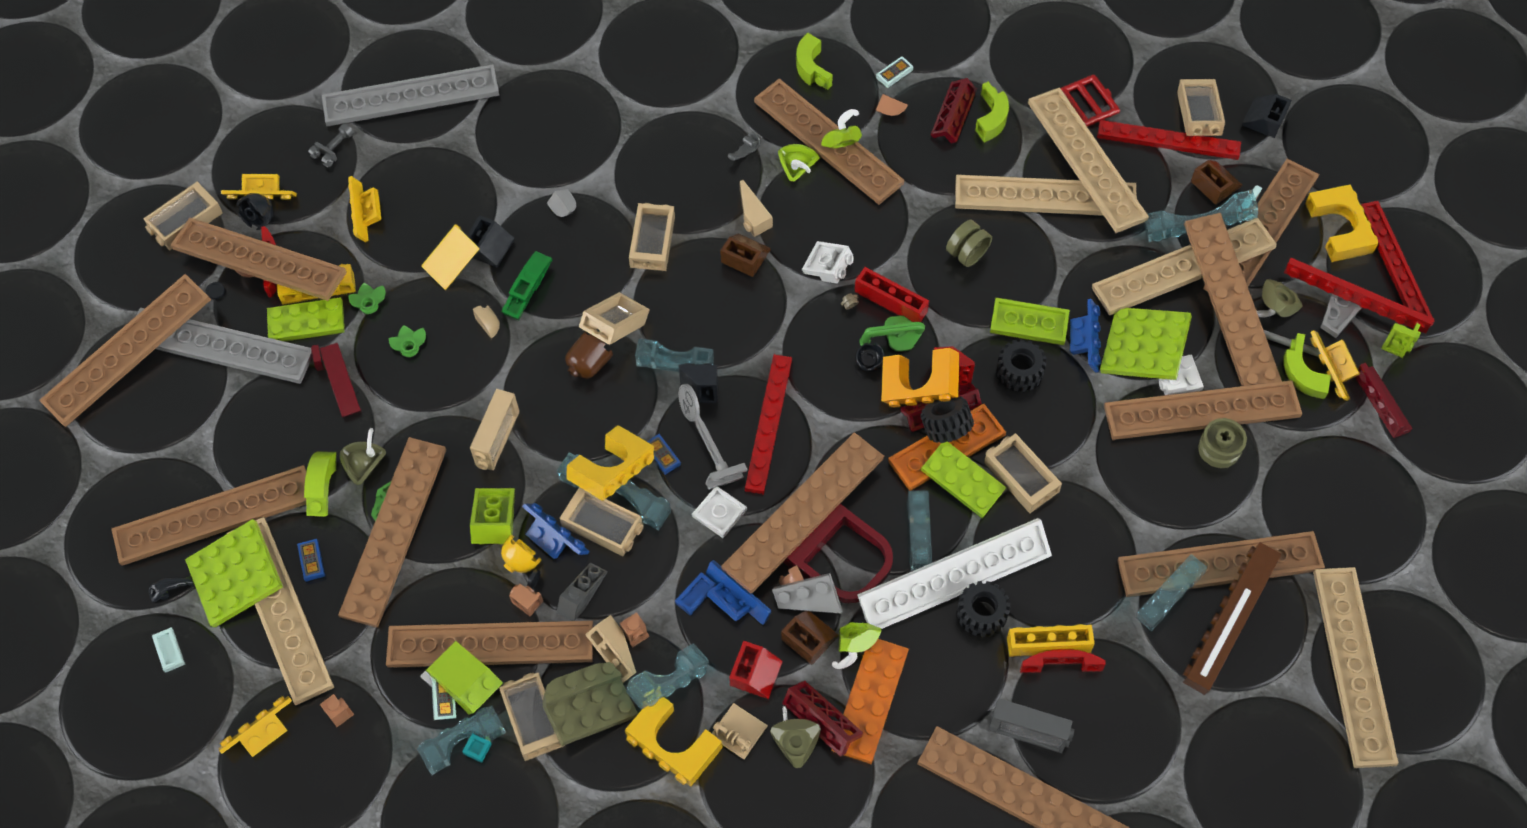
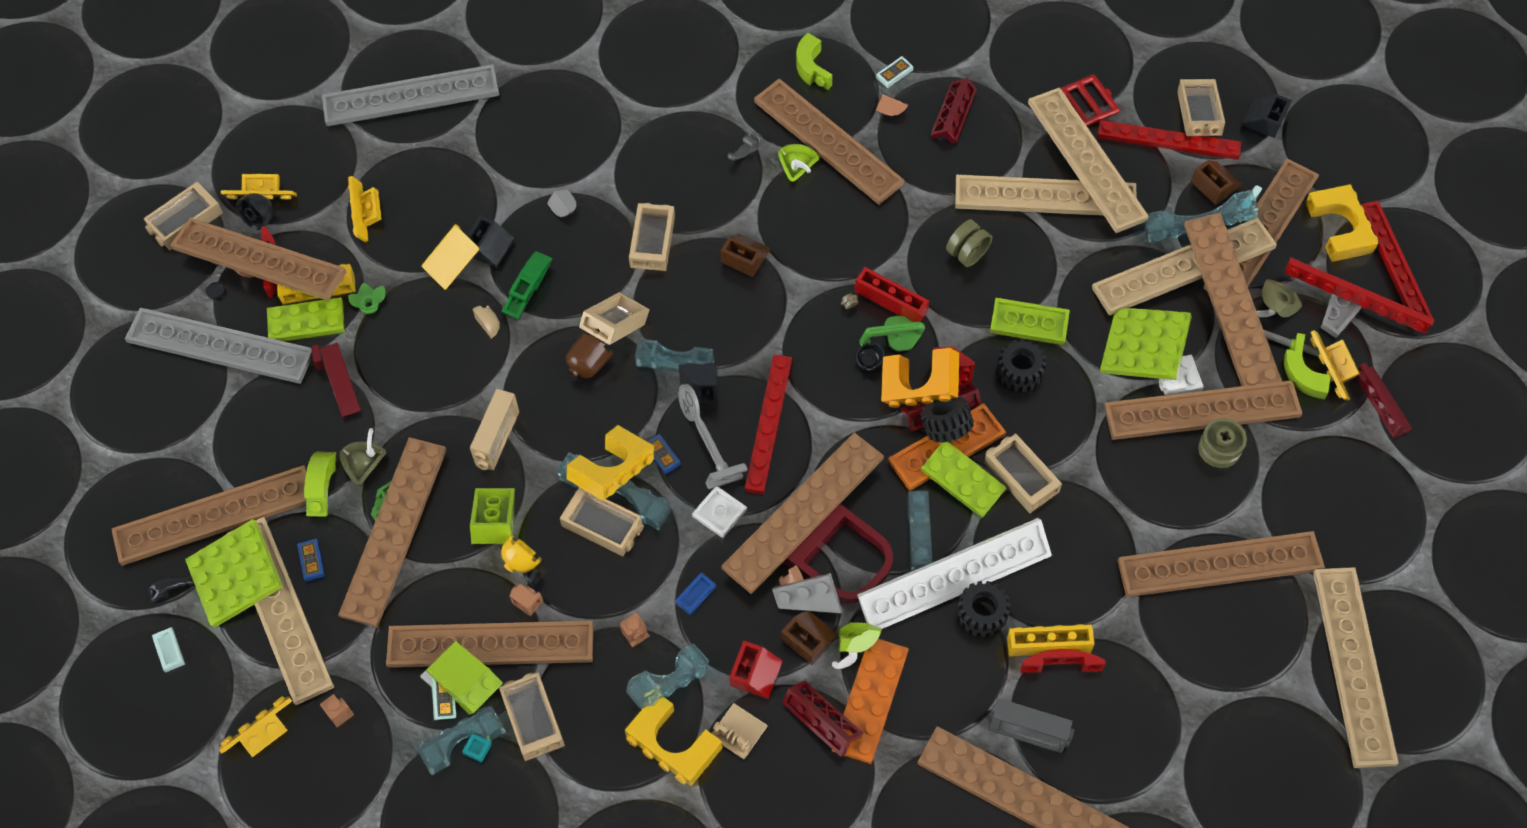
(124, 350): medium nougat plate -> none
(329, 156): dark grey bar -> none
(408, 339): bright green plate -> none
(550, 535): blue bracket -> none
(580, 591): dark grey slope -> none
(587, 702): olive plate -> none
(612, 646): tan slope -> none
(733, 597): blue bracket -> none
(755, 215): tan slope -> none
(796, 738): olive hat -> none
(828, 261): white plate -> none
(843, 136): lime hat -> none
(993, 123): lime arch -> none
(1085, 335): blue bracket -> none
(1170, 592): clear light blue arch -> none
(1231, 618): reddish brown brick -> none
(1401, 339): lime bracket -> none

